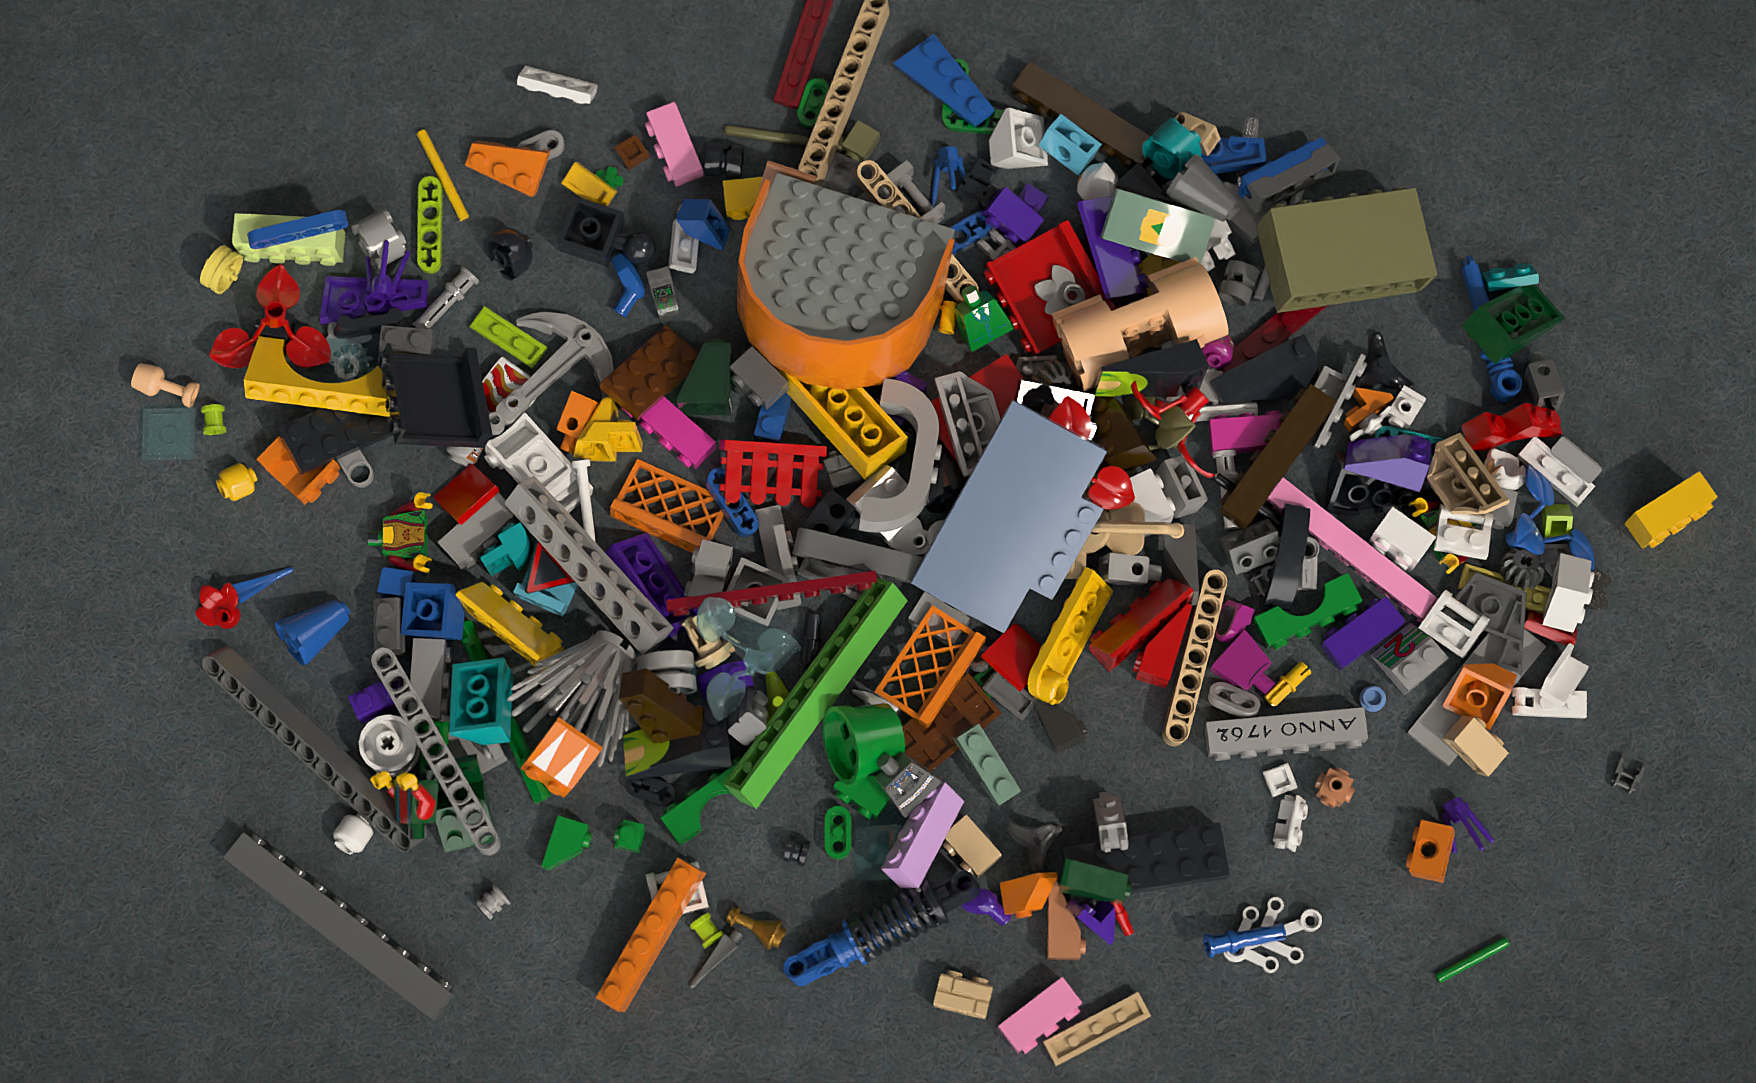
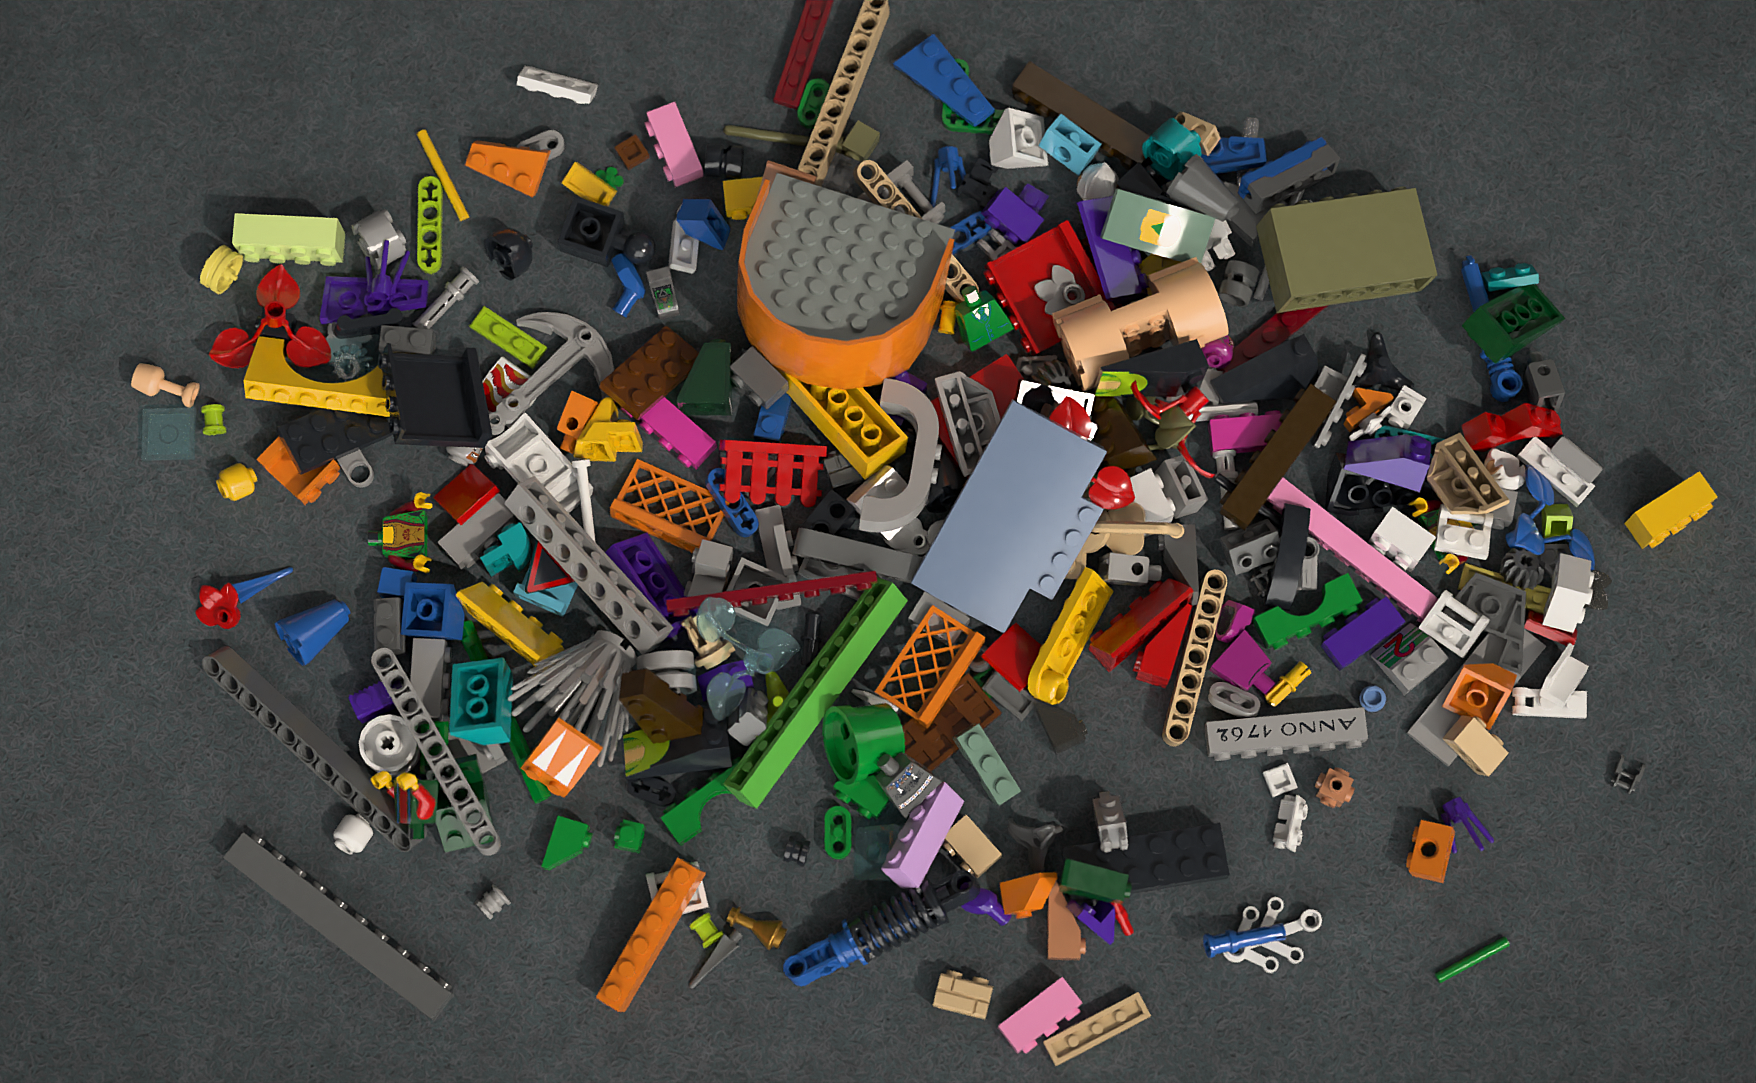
(297, 229): blue beam -> none

